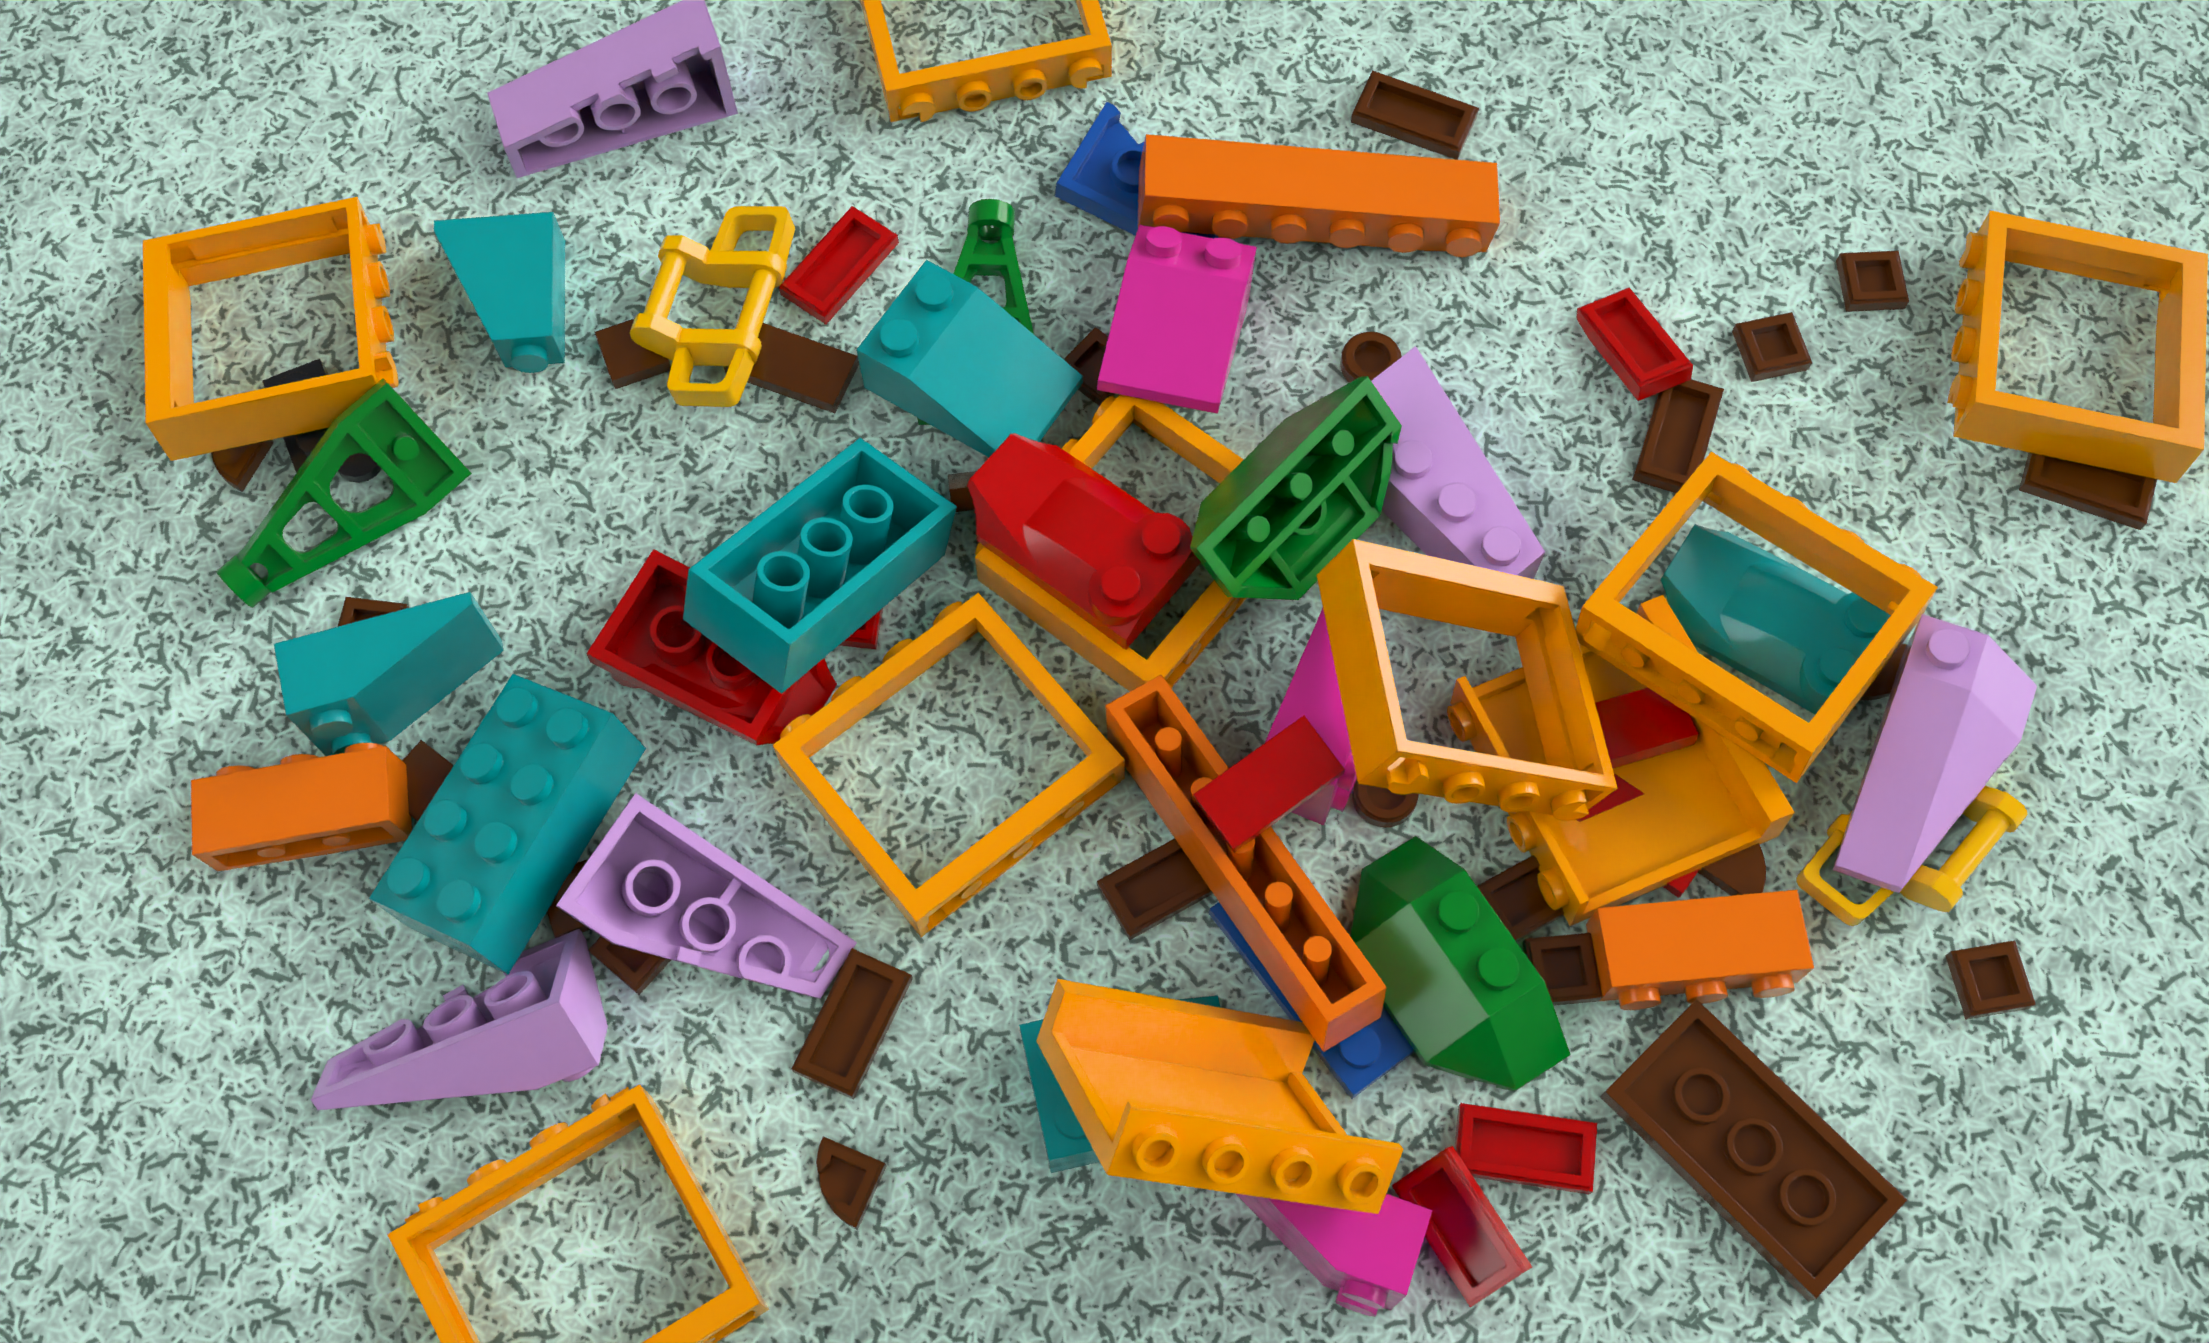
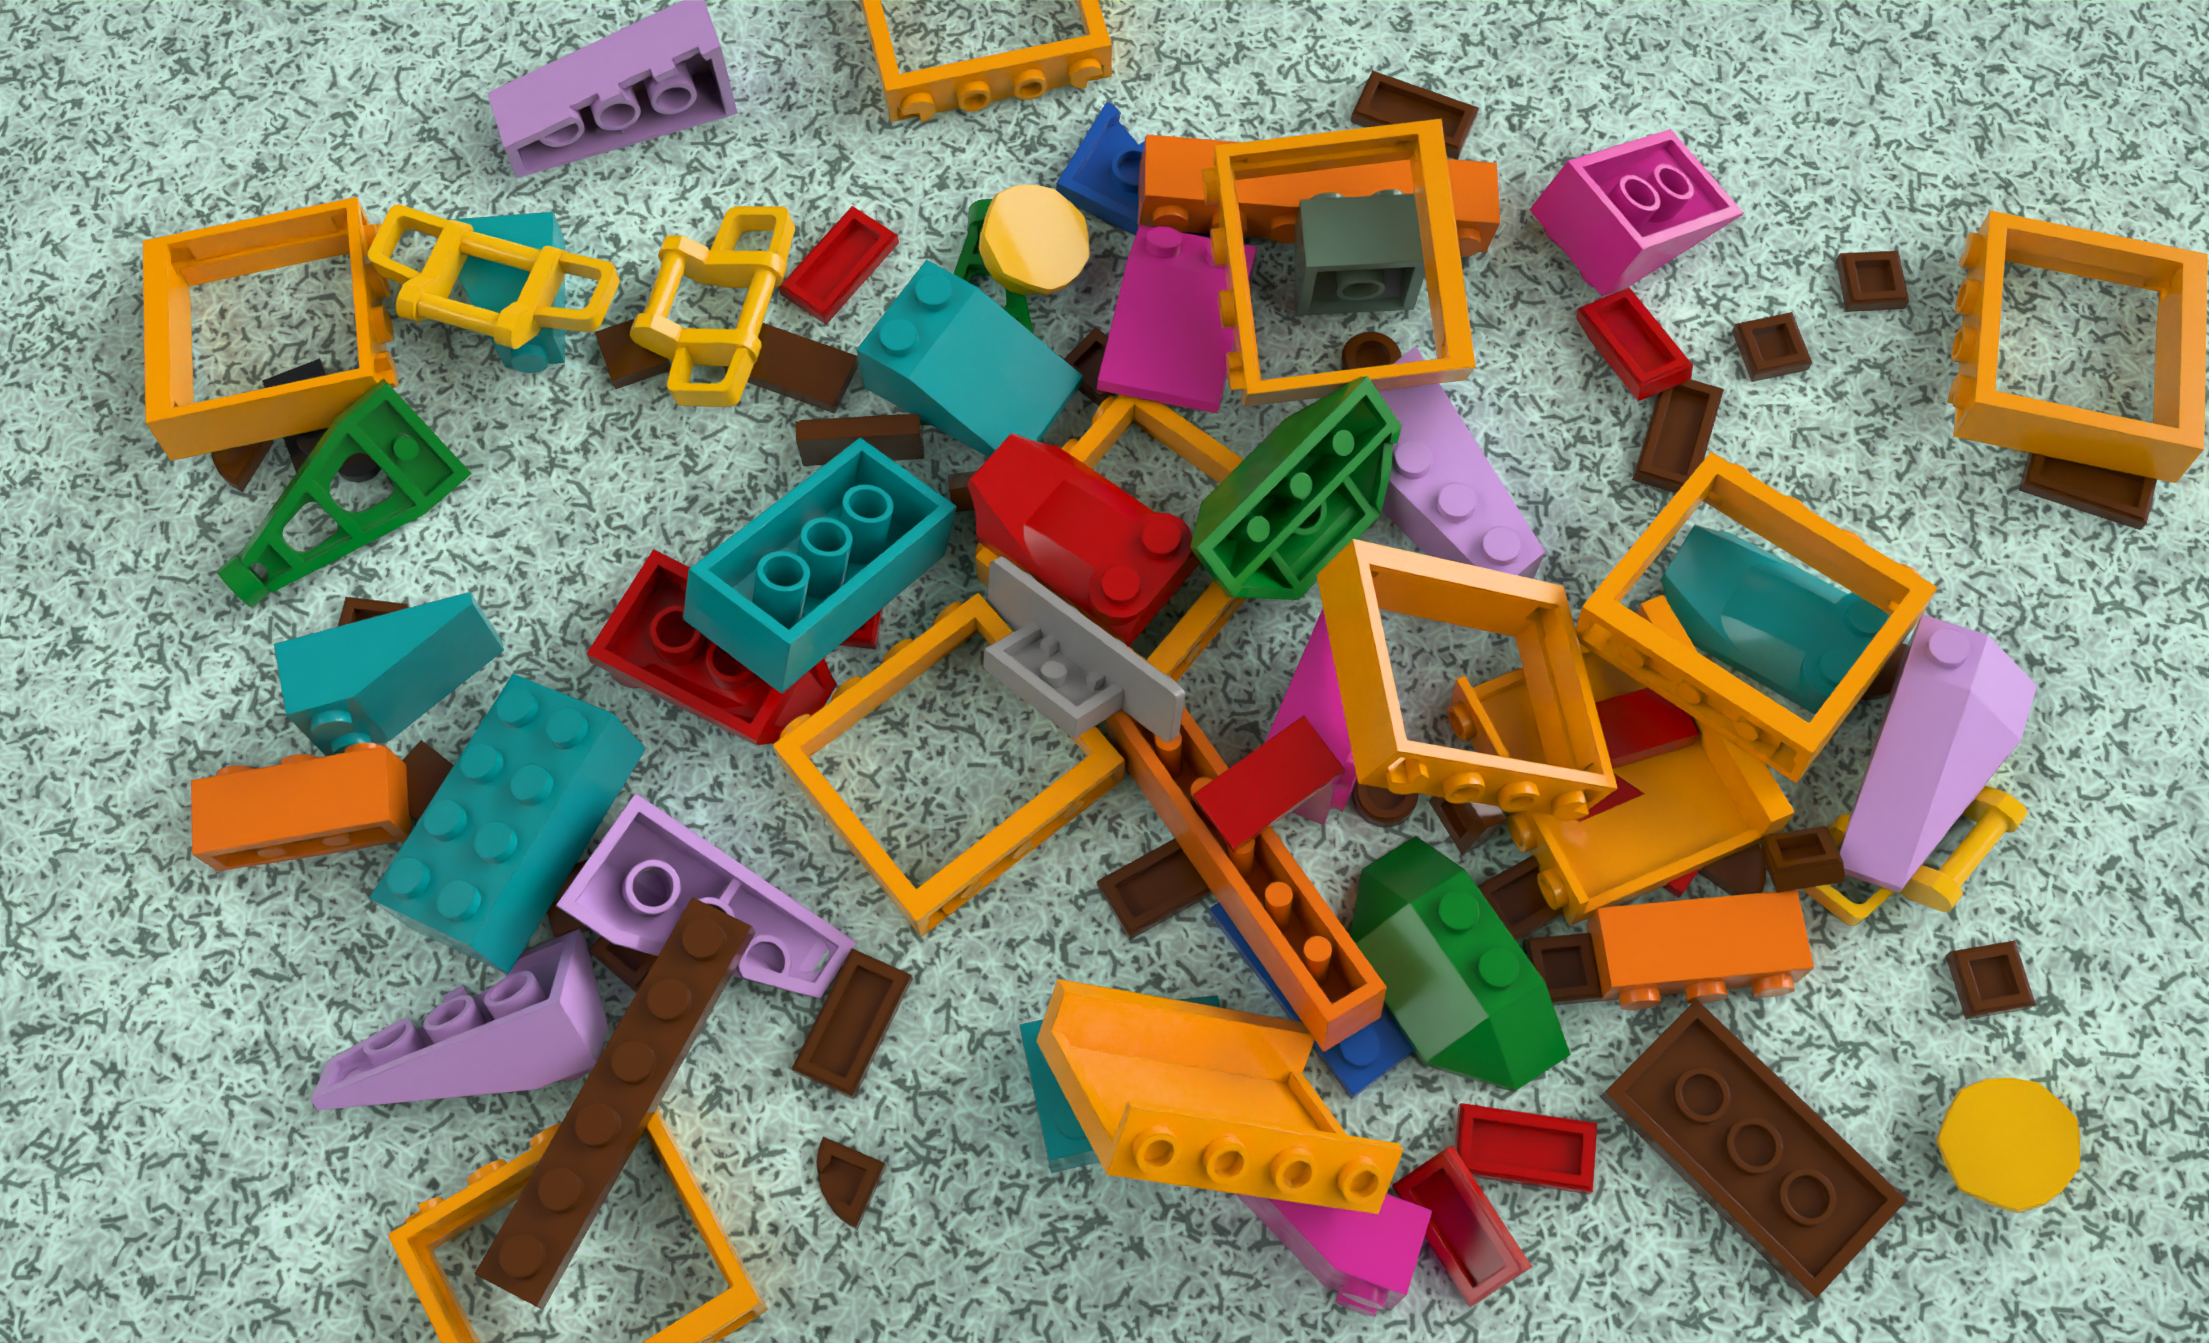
(427, 292): none -> yellow bar
(615, 1104): none -> reddish brown plate
(893, 435): none -> reddish brown tile
(1033, 240): none -> yellow hat
(1071, 664): none -> light grey bracket
(1357, 253): none -> sand green slope
(1414, 141): none -> light orange window
(1469, 822): none -> reddish brown plate
(1632, 209): none -> dark pink slope
(1802, 859): none -> reddish brown tile
(2009, 1143): none -> yellow hat

